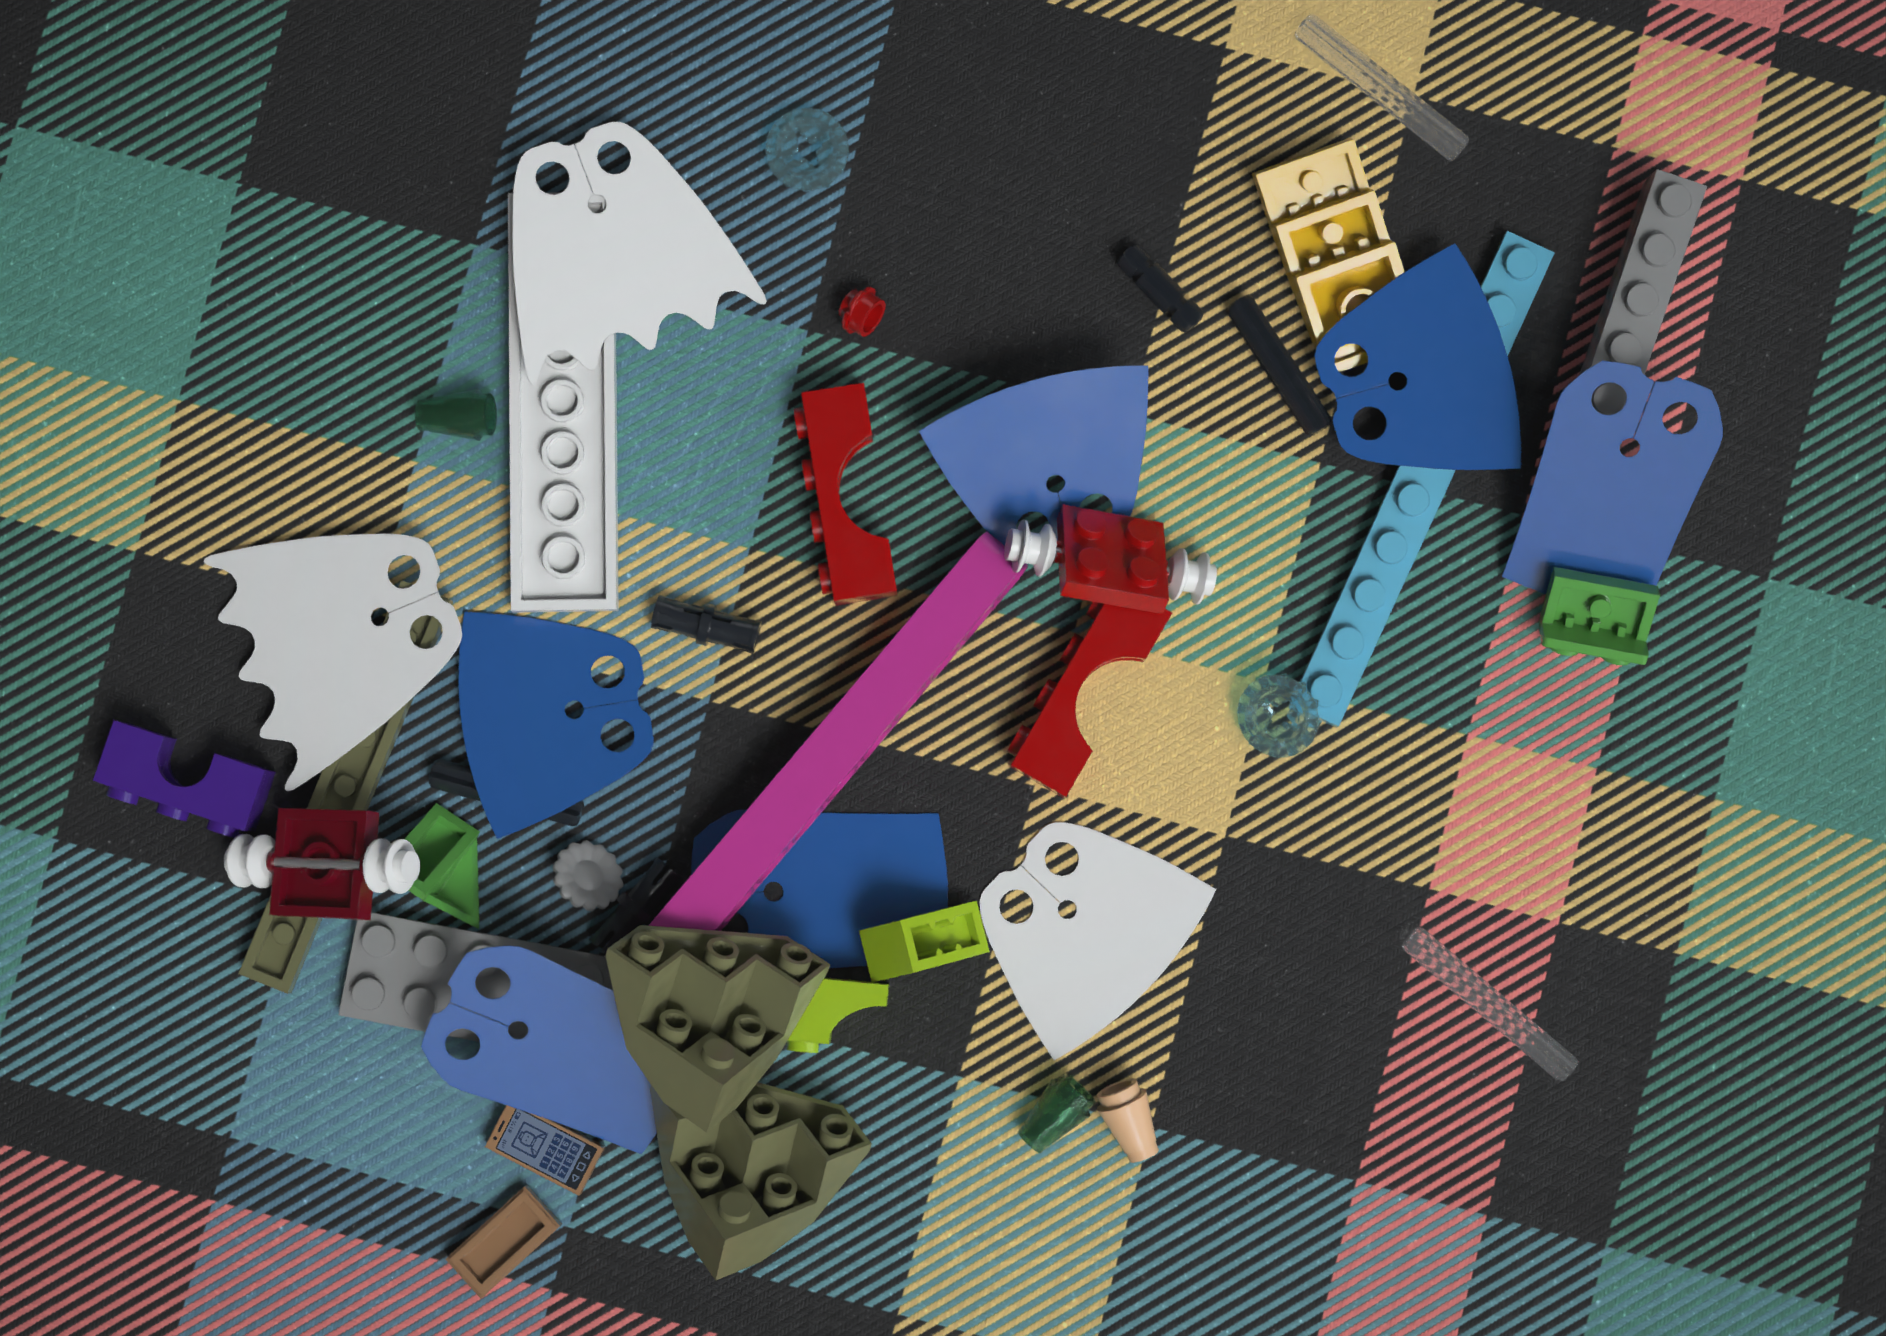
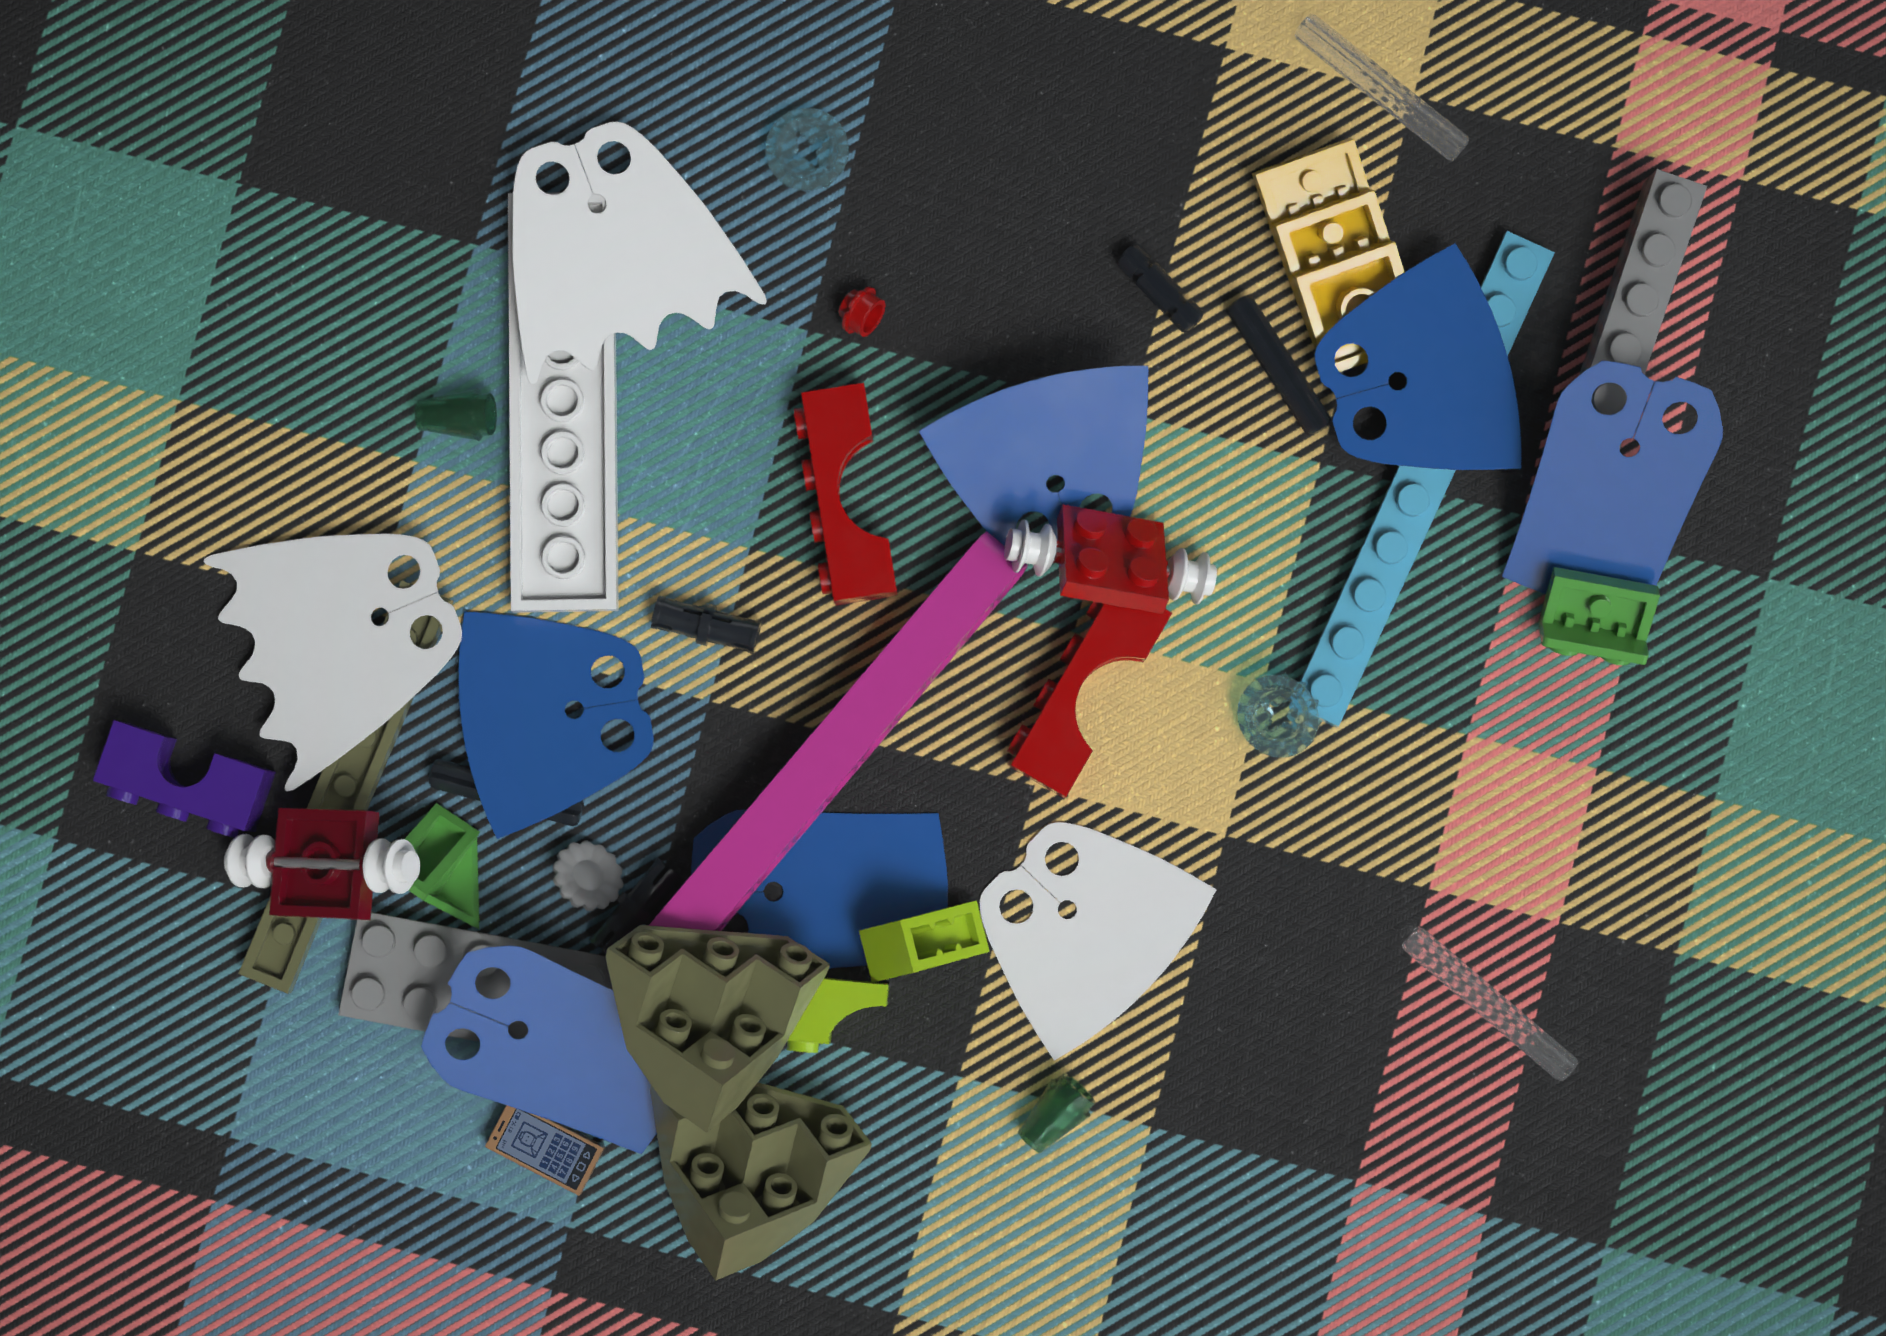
(503, 1241): medium nougat tile -> none
(1129, 1118): light nougat cone -> none

